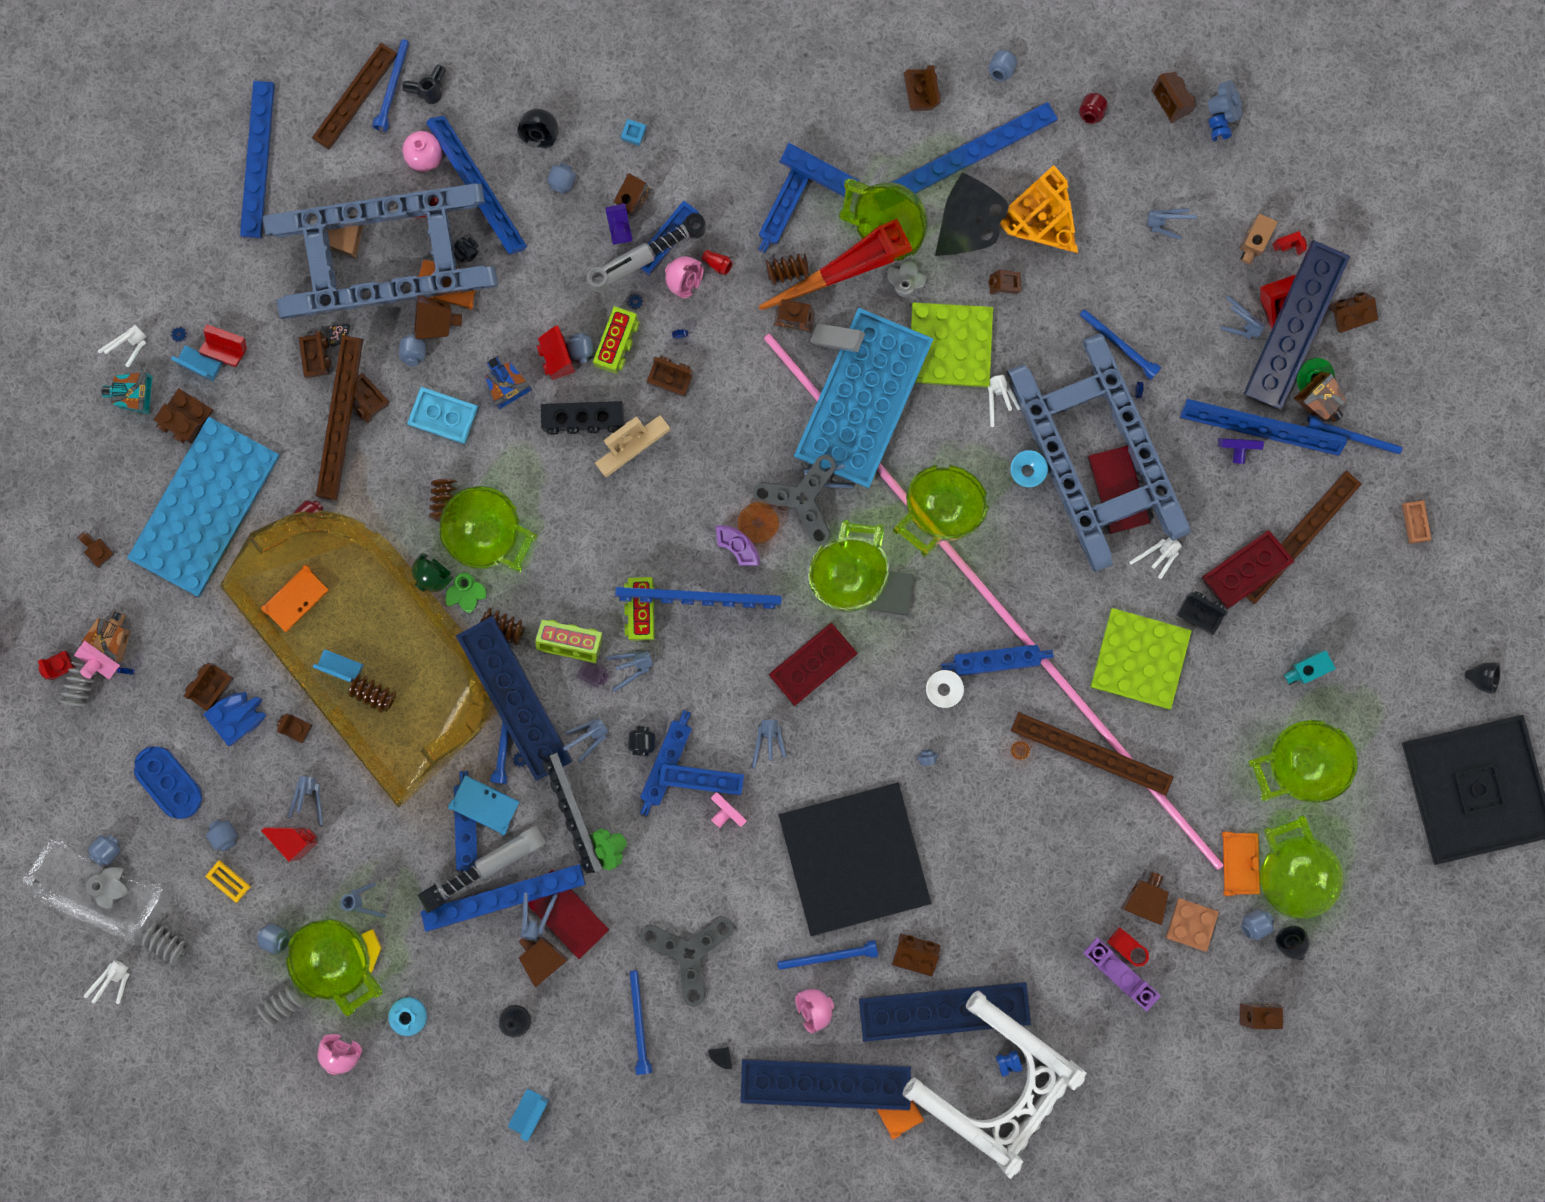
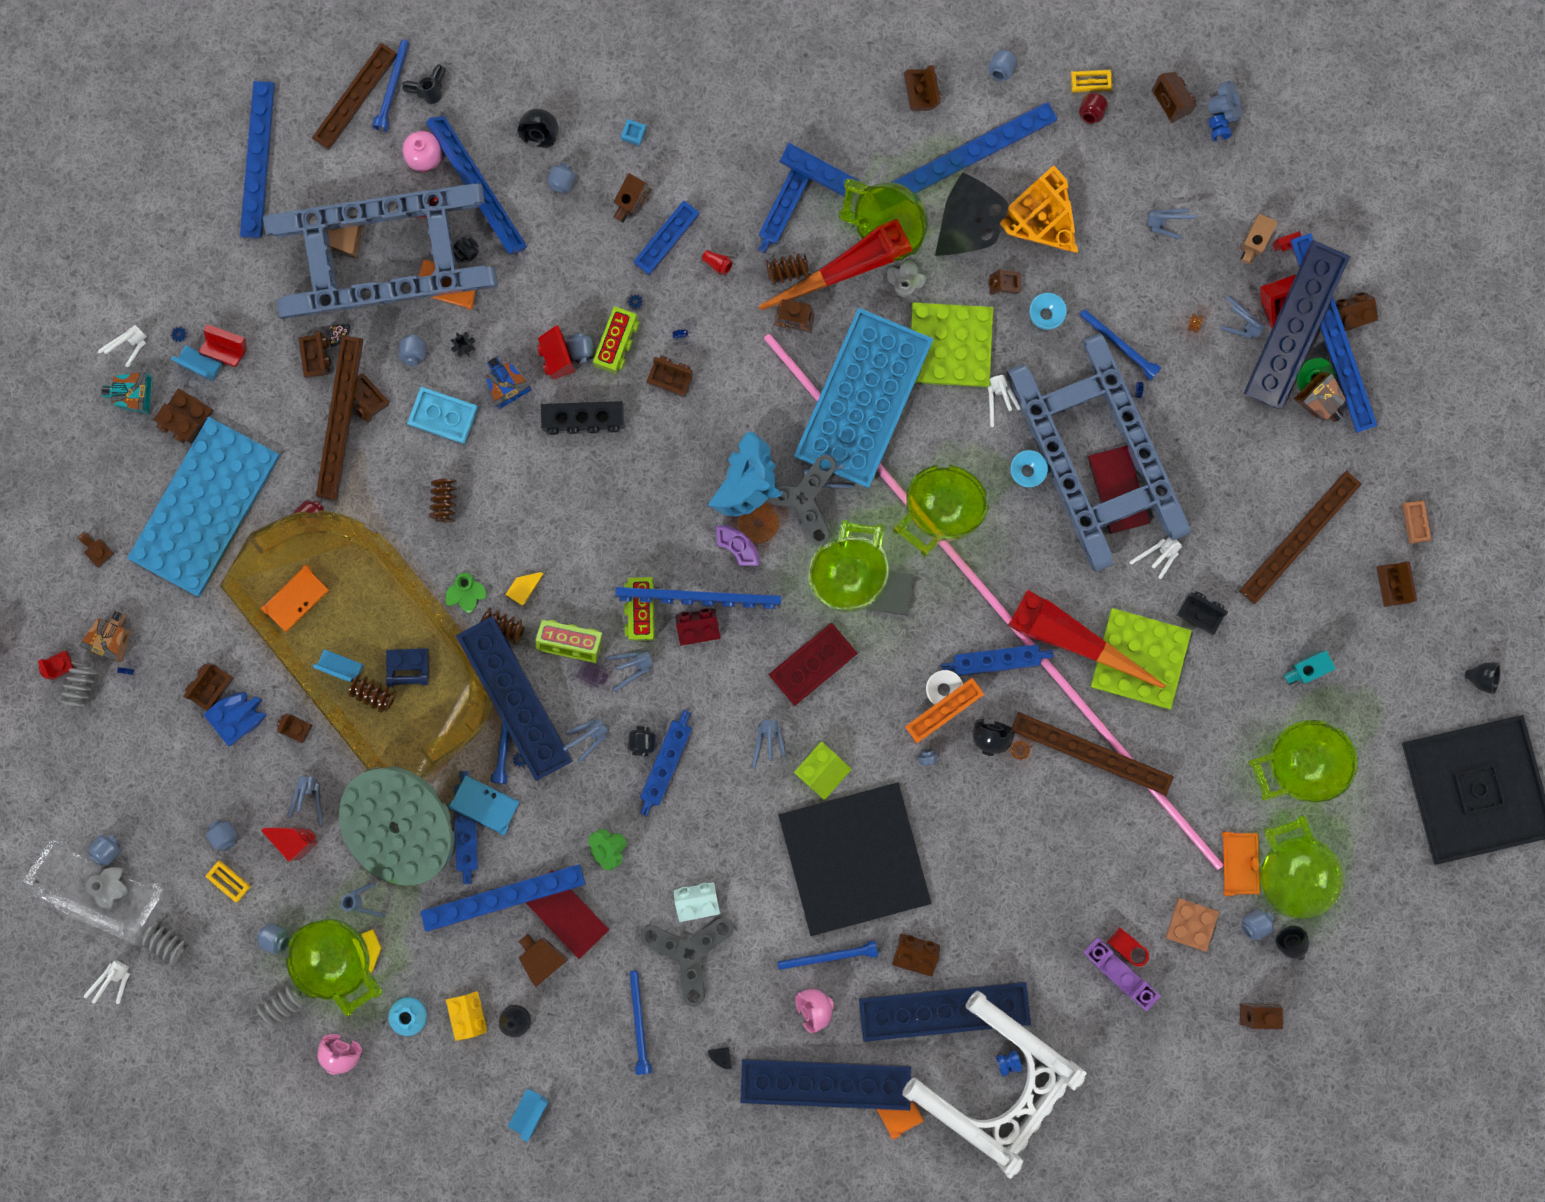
(95, 661): bright pink tile -> none
(167, 782): blue tile -> none
(402, 797): none -> sand green plate
(407, 660): none -> dark blue plate
(430, 574): dark green cylinder -> none
(434, 318): reddish brown torso -> none
(465, 349): none -> black gear
(466, 1016): none -> yellow bracket
(482, 529): clear neon green windscreen -> none
(484, 867): piece -> none
(523, 587): none -> yellow tile
(529, 928): sand blue plant -> none
(574, 820): black plate -> none
(619, 224): dark purple tile -> none
(629, 442): tan bracket -> none
(644, 254): piece -> none
(683, 275): bright pink cylinder -> none
(696, 902): none -> light aqua bracket
(697, 626): none -> dark red bracket
(701, 779): blue plate -> none
(726, 812): bright pink tile -> none
(748, 479): none -> dark azure animal
(822, 770): none -> lime slope
(837, 337): light grey tile -> none
(944, 710): none -> orange fence
(992, 737): none -> black cylinder
(1049, 301): none -> medium azure piece
(1050, 624): none -> red plate
(1095, 88): none -> yellow tile
(1147, 899): reddish brown torso -> none
(1194, 323): none -> clear orange bush
(1240, 447): dark purple tile -> none
(1248, 569): dark red tile -> none
(1263, 427): blue plate -> none
(1316, 423): blue piece -> none
(1341, 355): none -> blue plate
(1396, 584): none -> reddish brown bracket

